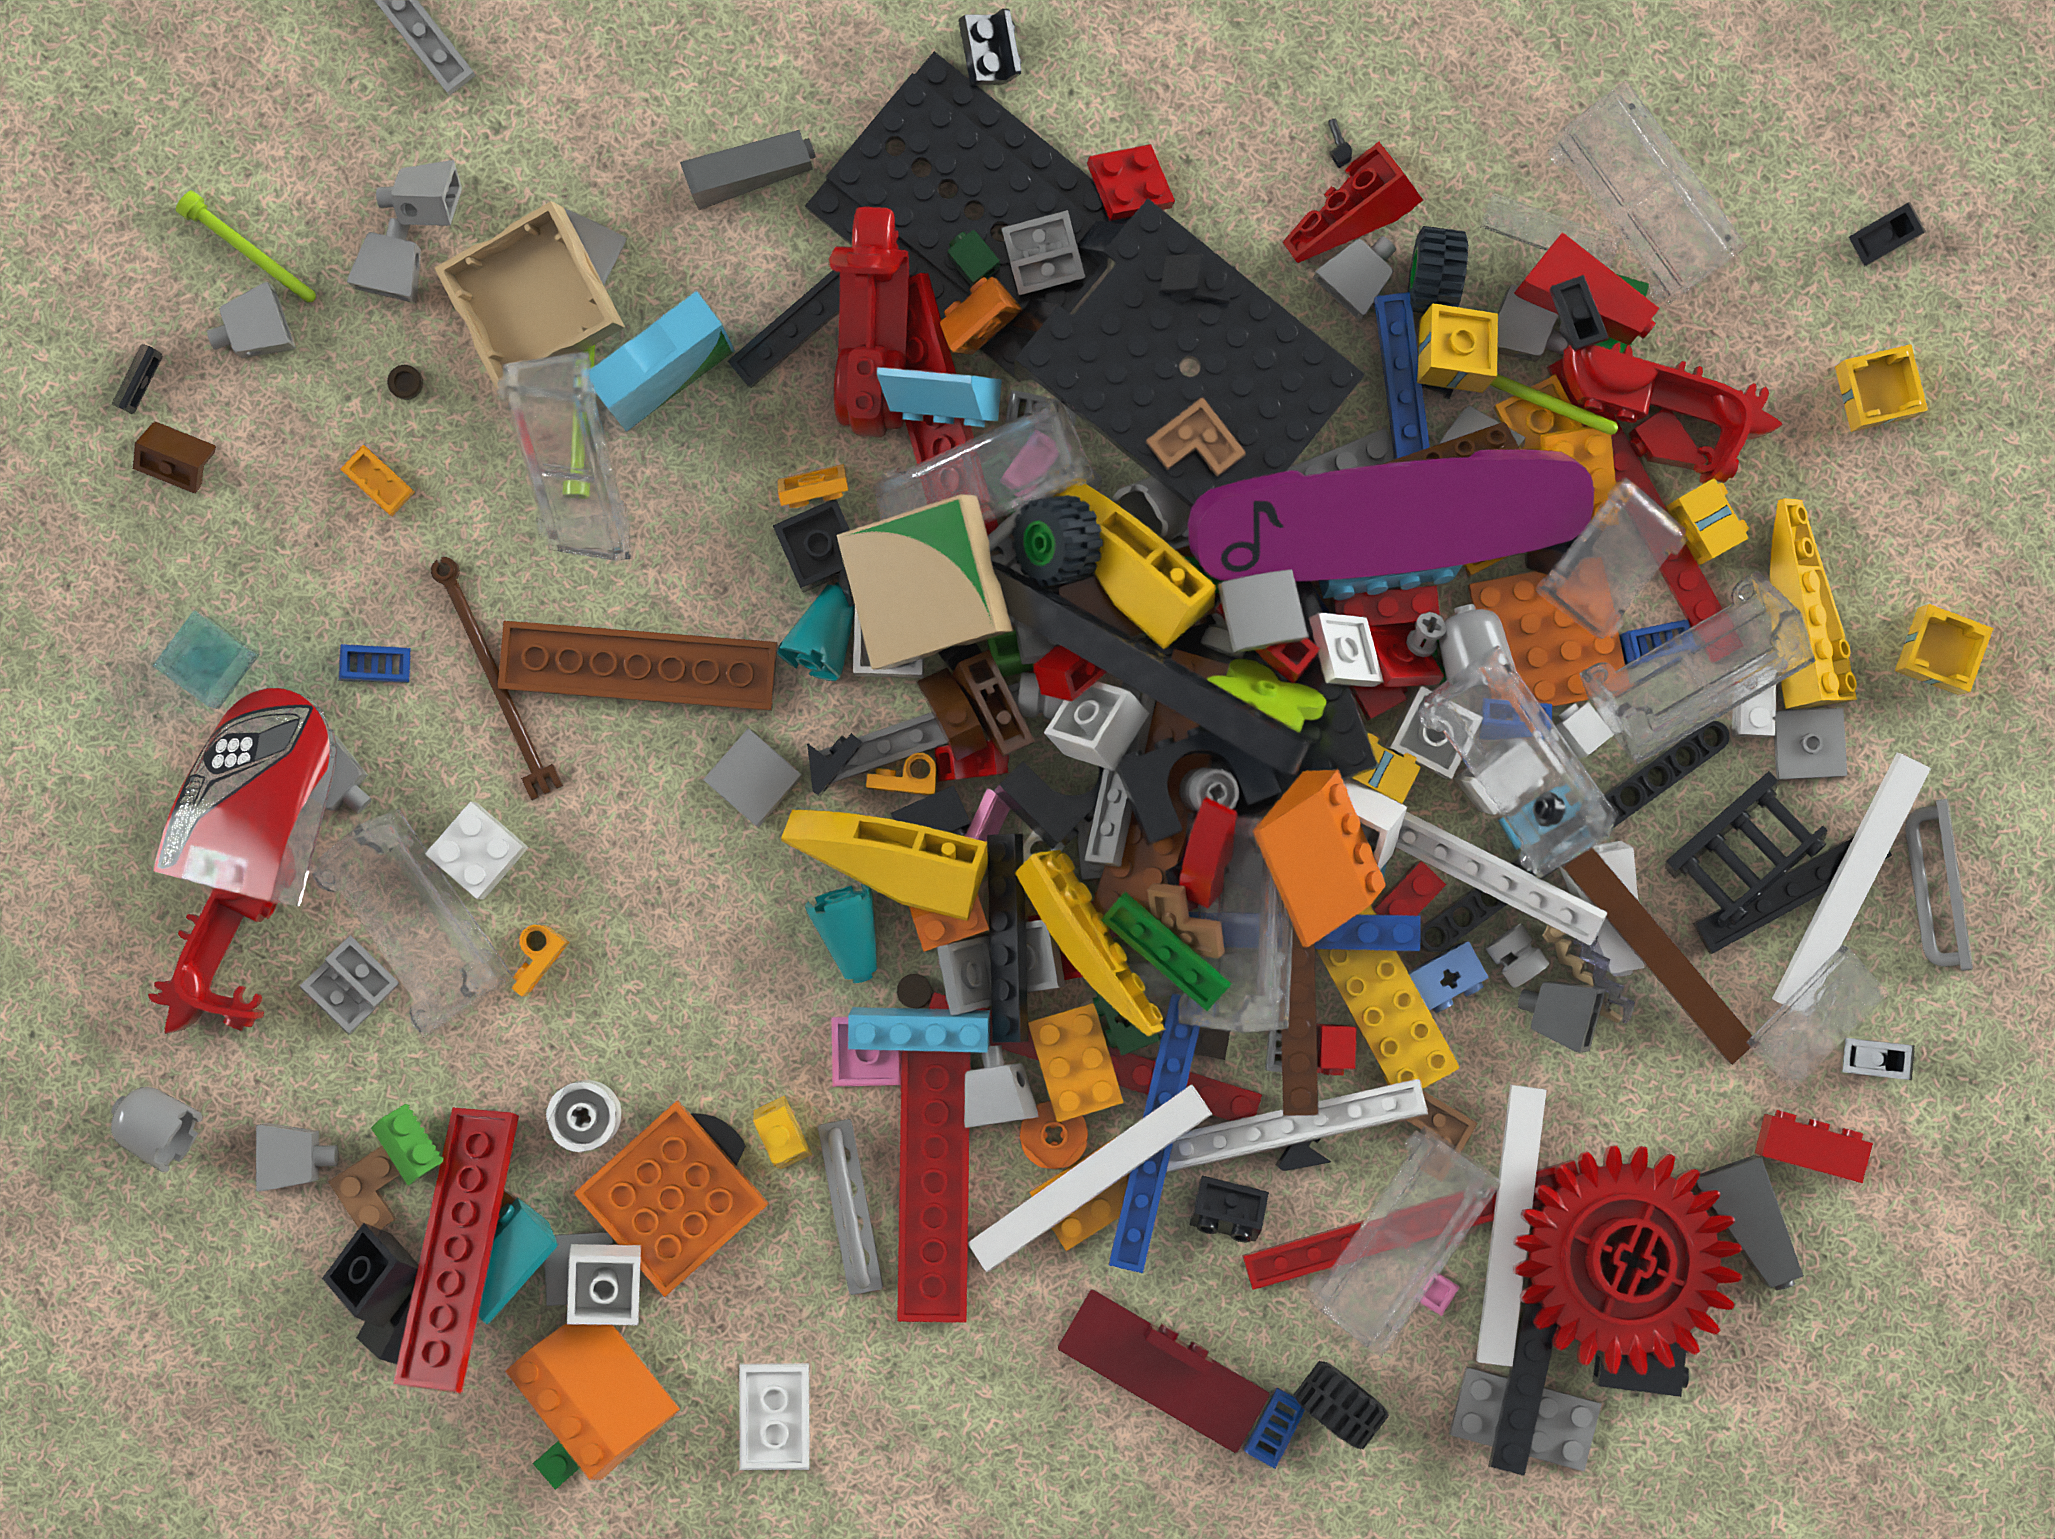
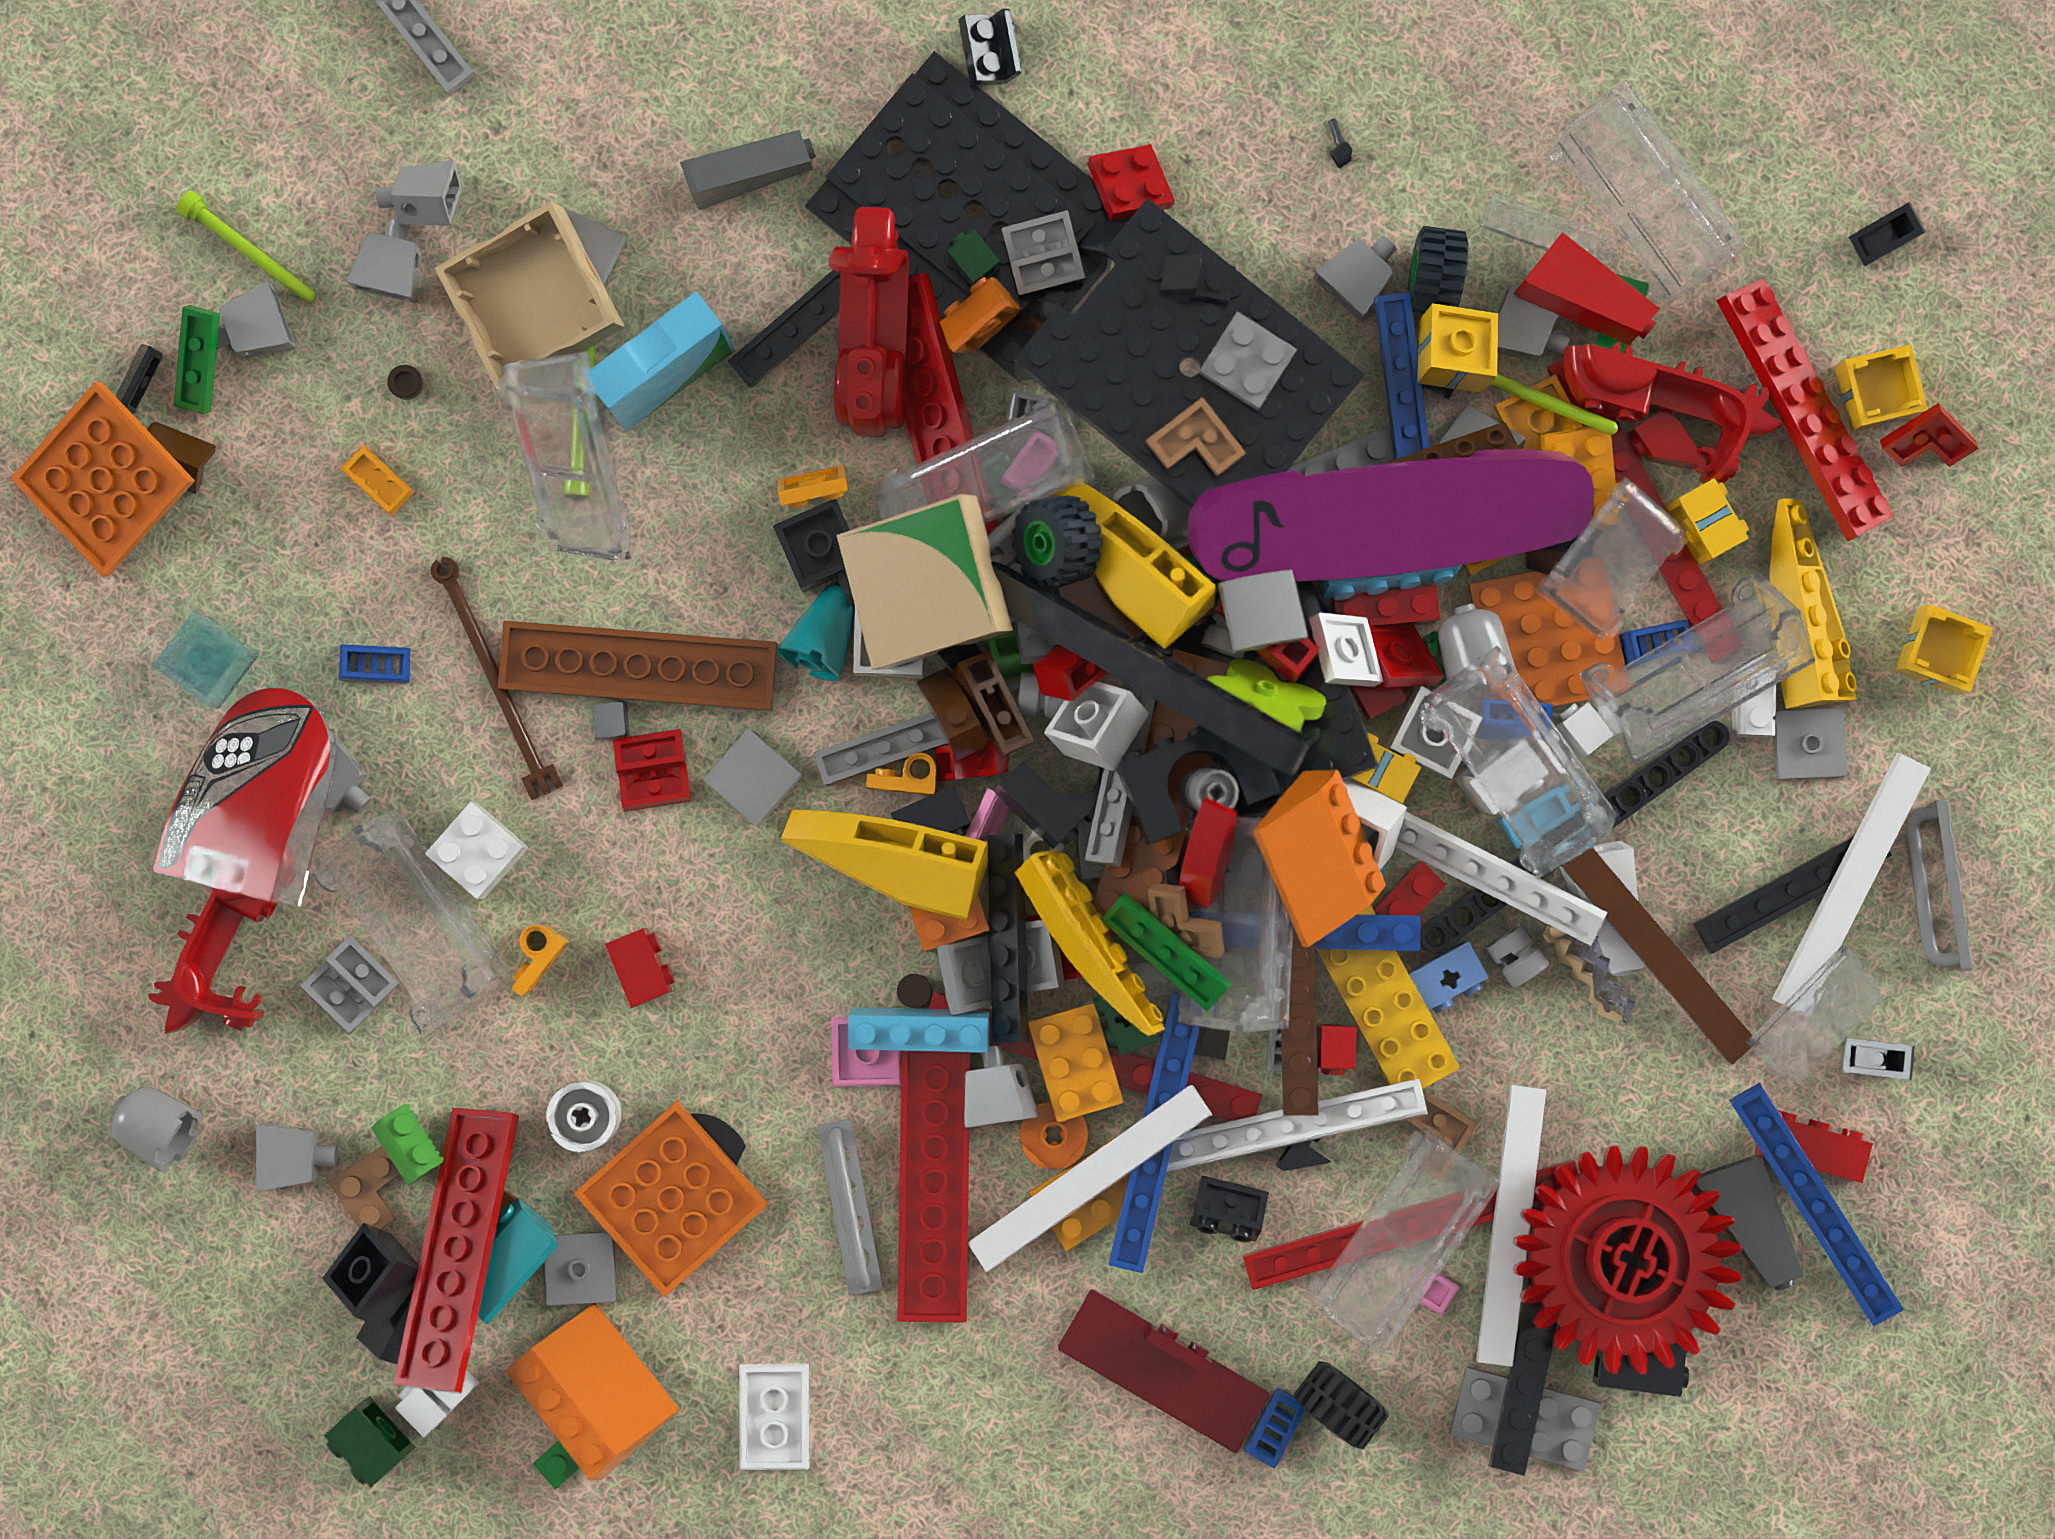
(102, 479): none -> orange plate
(196, 359): none -> green plate
(368, 1442): none -> dark green brick
(427, 1408): none -> white piece
(603, 1284): white brick -> none
(610, 720): none -> slope
(640, 967): none -> red brick
(652, 770): none -> red slope
(780, 1133): yellow torso -> none
(825, 771): black slope -> none
(848, 930): teal cone -> none
(941, 396): medium azure slope -> none
(1247, 361): none -> light grey plate
(1367, 201): red wedge -> none
(1416, 636): light grey bush -> none
(1548, 809): black plate -> none
(1565, 1012): dark grey torso -> none
(1578, 313): black slope -> none
(1738, 817): black fence -> none
(1805, 409): none -> red plate
(1816, 1204): none -> blue plate
(1930, 430): none -> red plate

